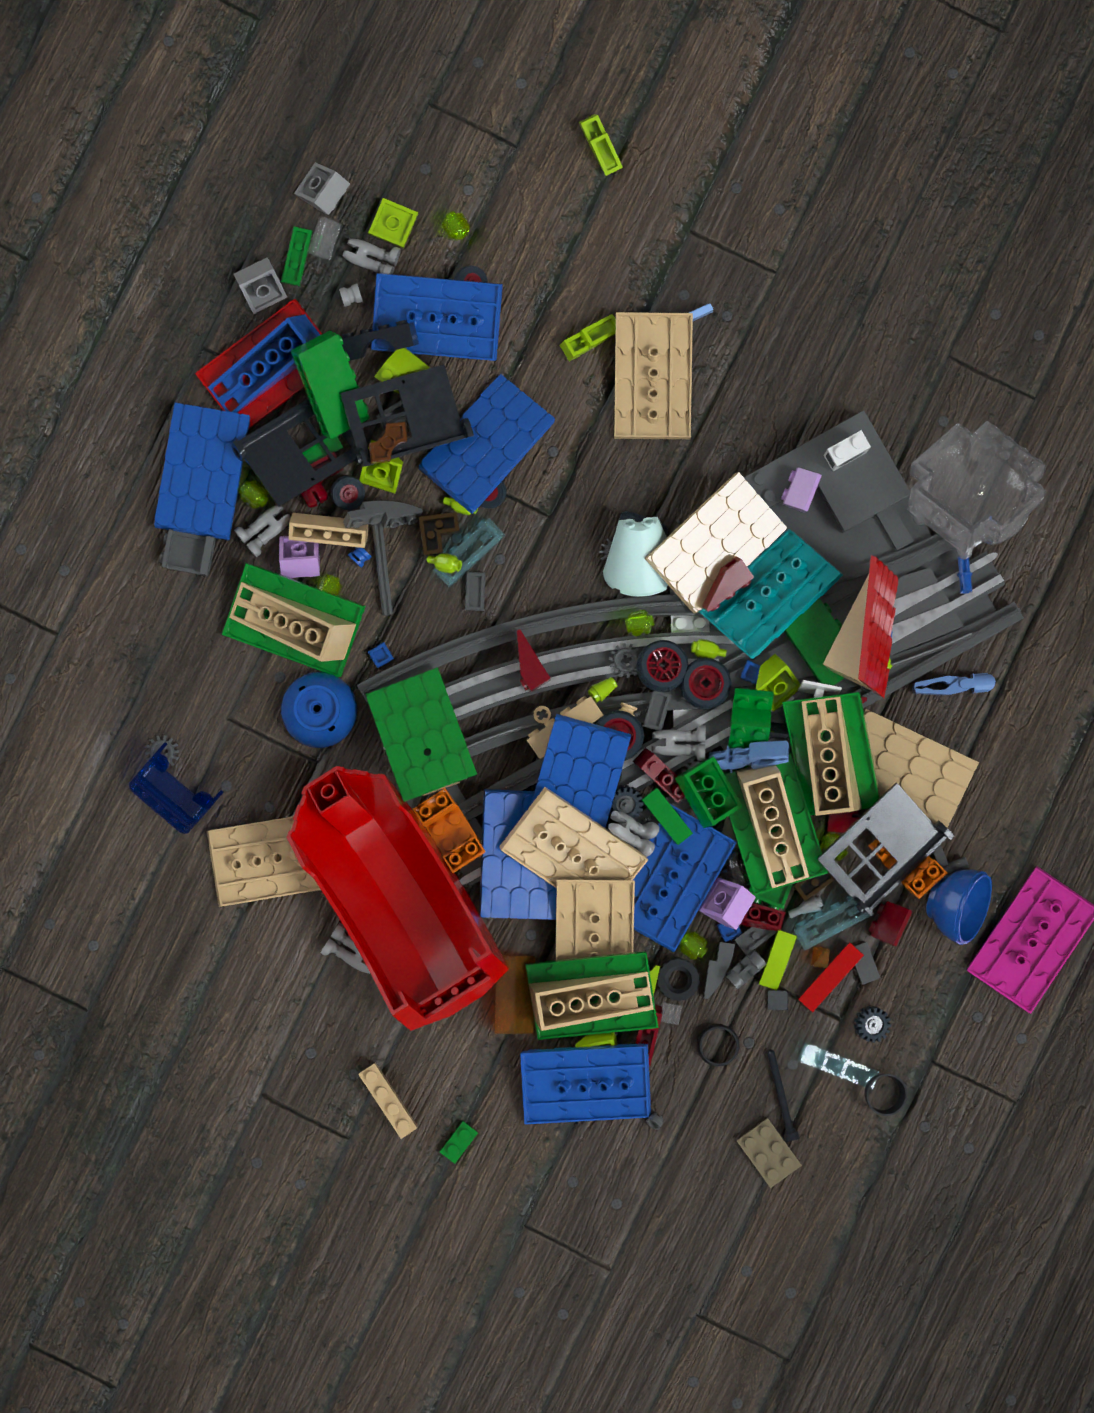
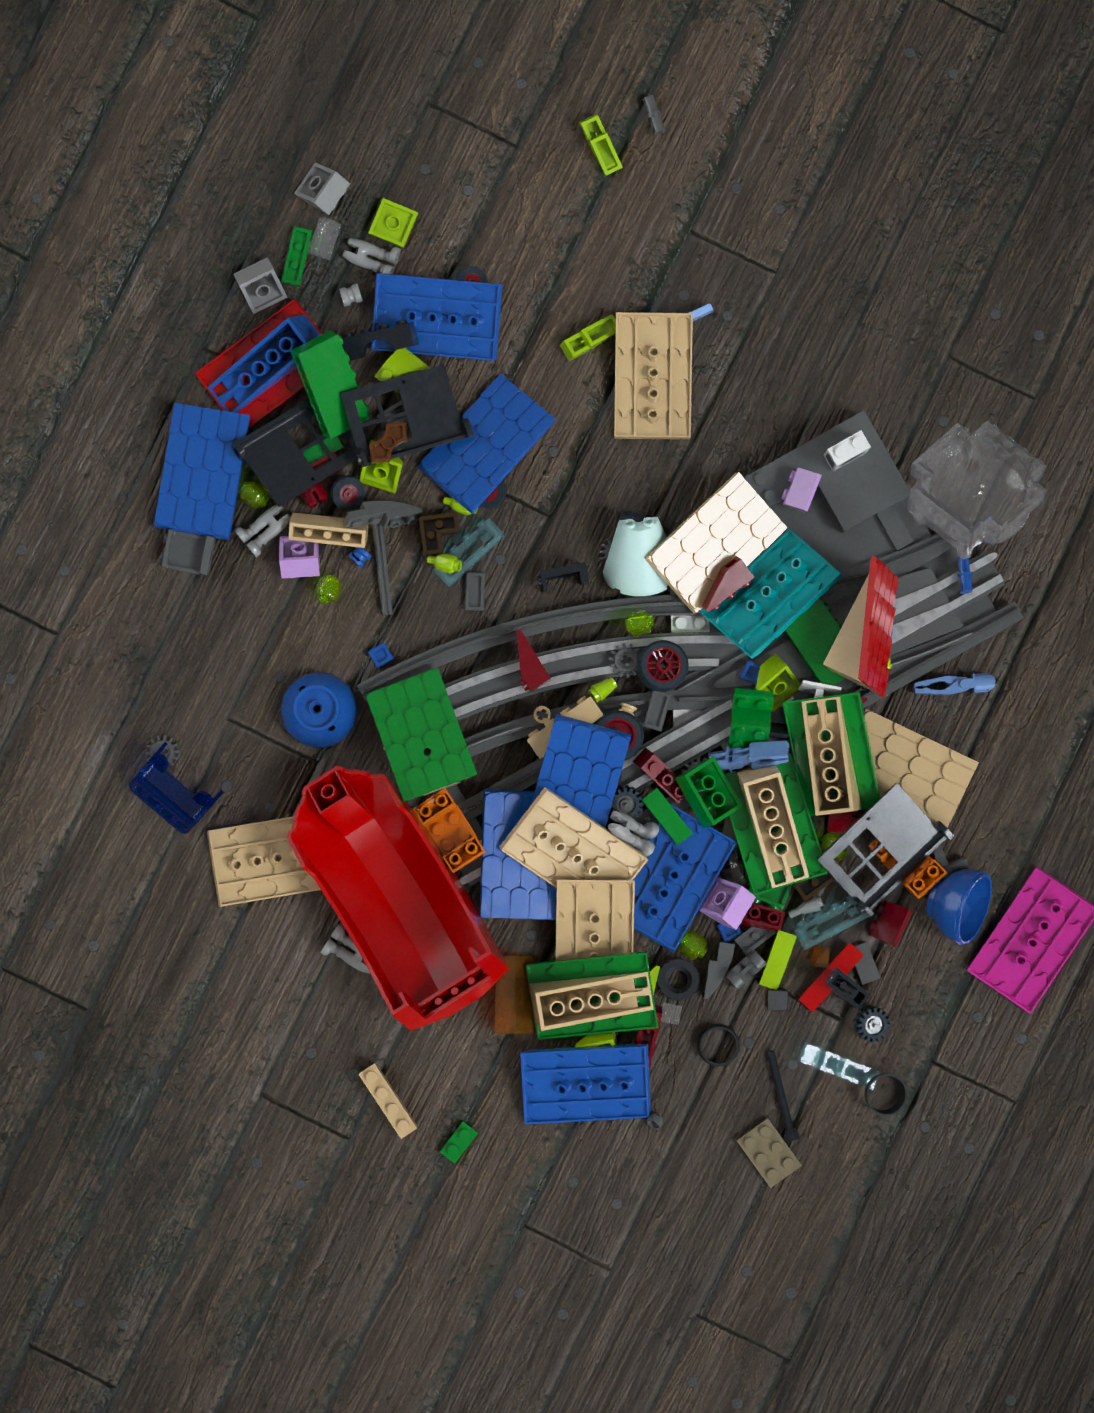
(293, 620): piece -> none
(455, 226): clear neon green head -> none
(561, 572): none -> black panel
(653, 115): none -> dark grey pin
(673, 736): light grey piece -> none
(707, 649): lime plant -> none
(717, 677): wheel -> none
(847, 989): none -> black slope

